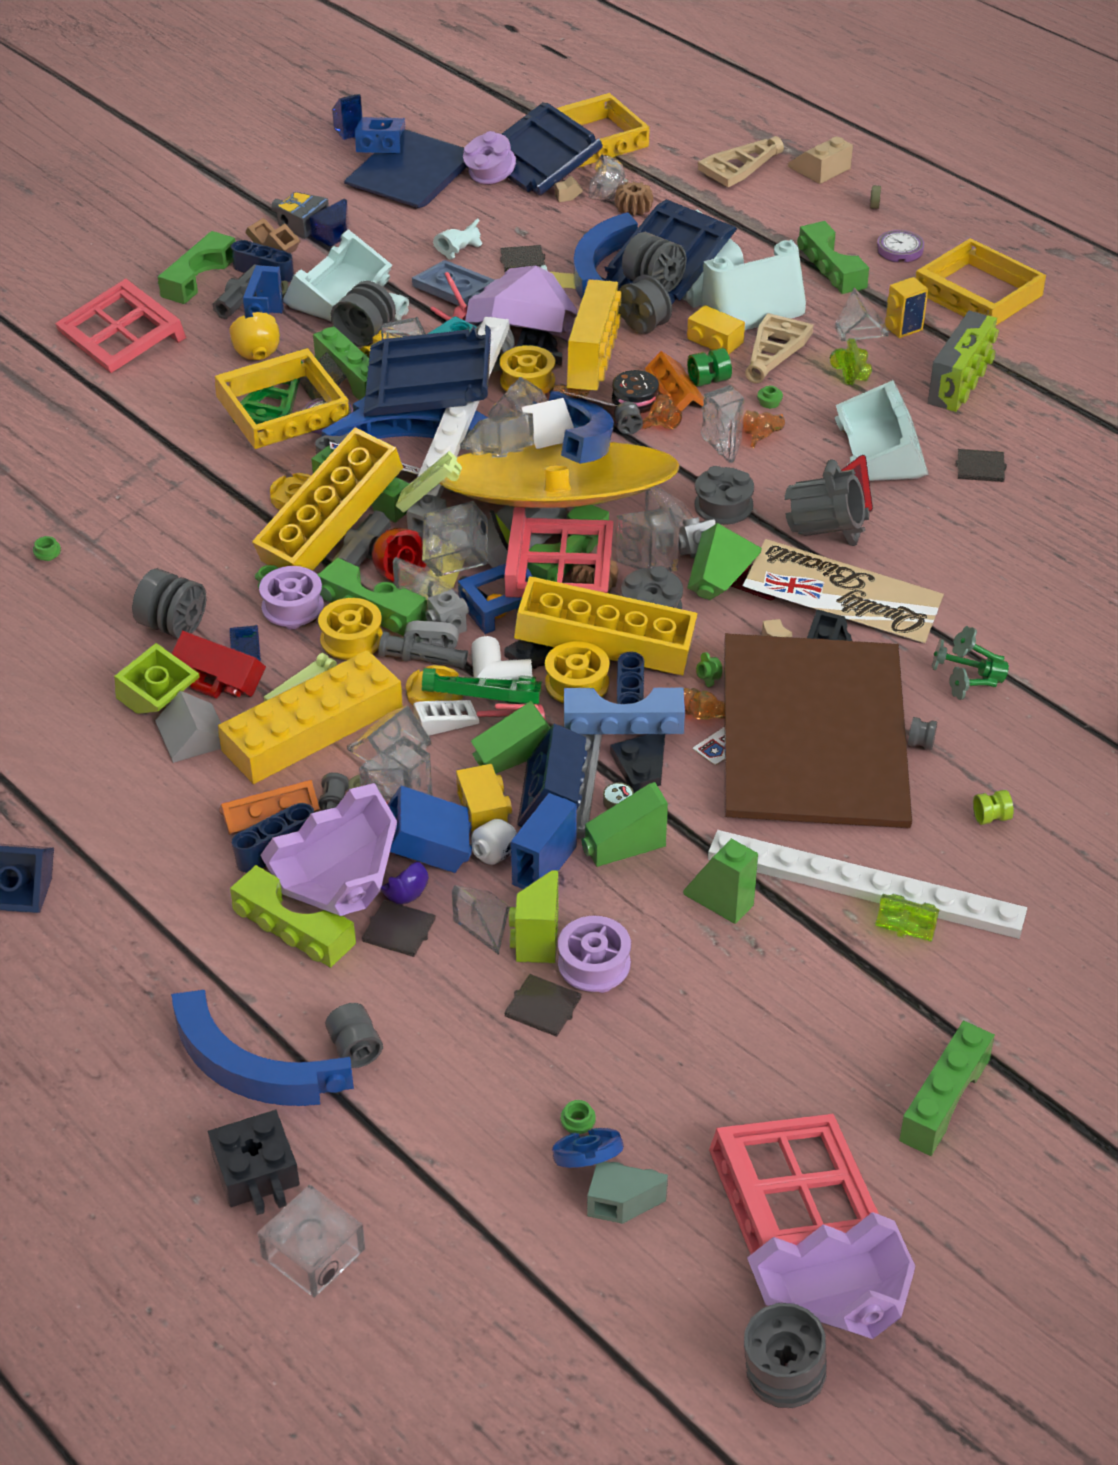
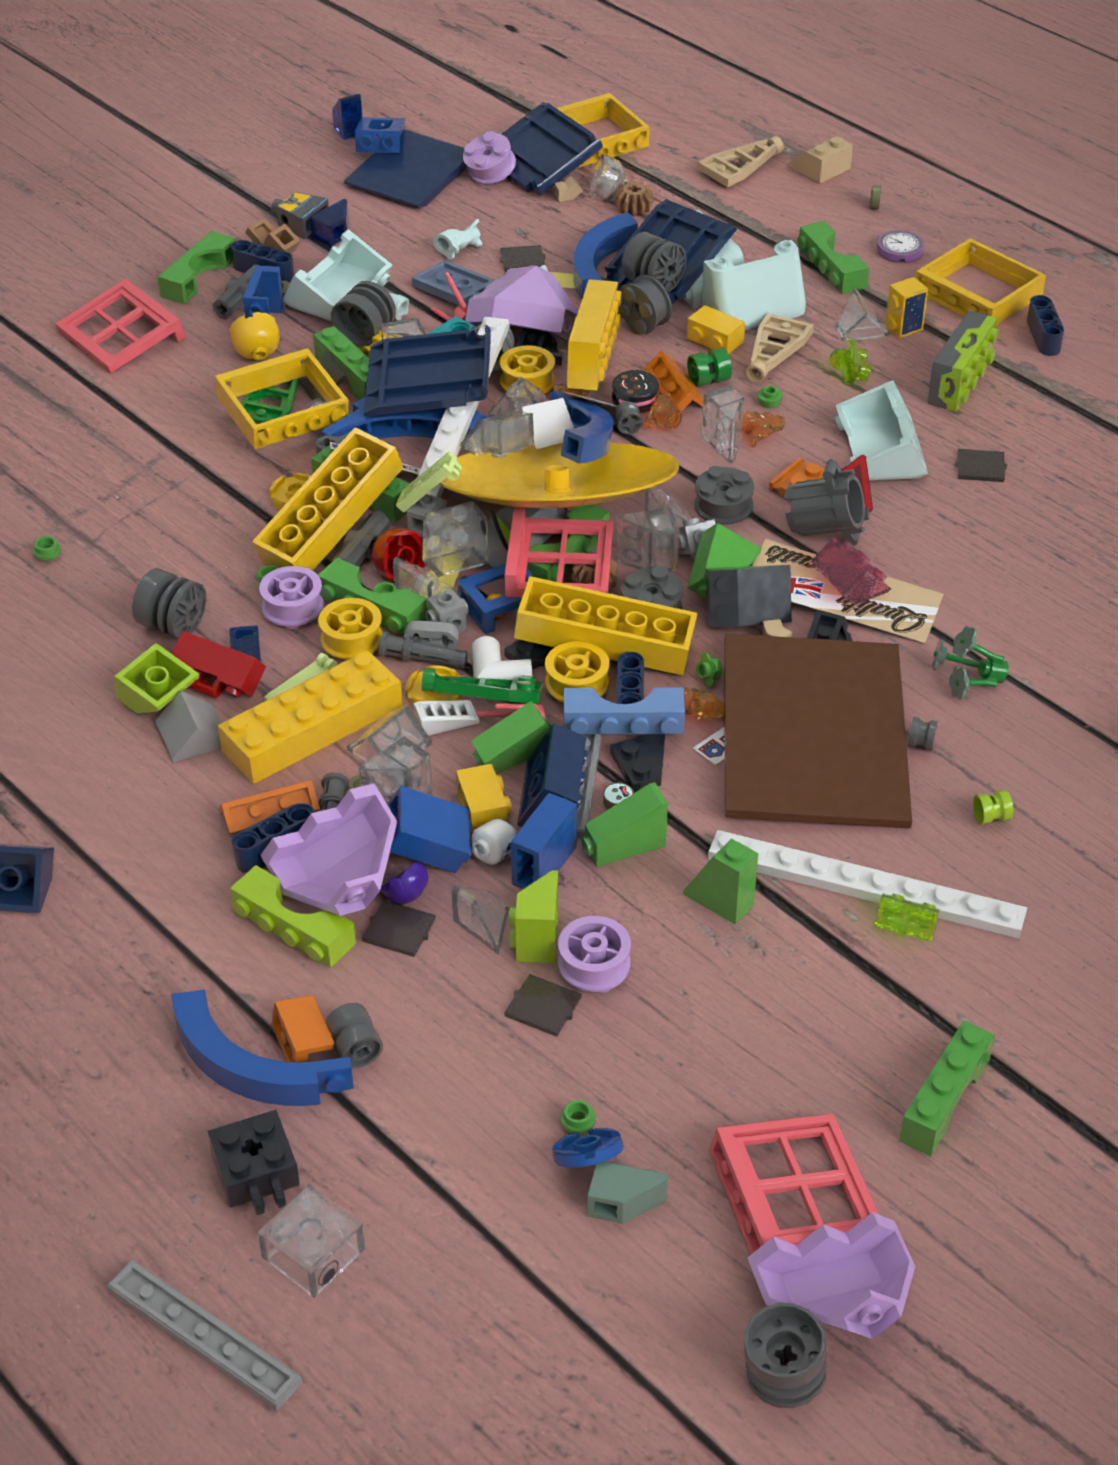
(205, 1335): none -> light grey tile
(300, 1028): none -> orange panel
(747, 595): none -> black slope
(794, 473): none -> orange plate
(850, 571): none -> clear pink slope
(1045, 325): none -> dark blue beam

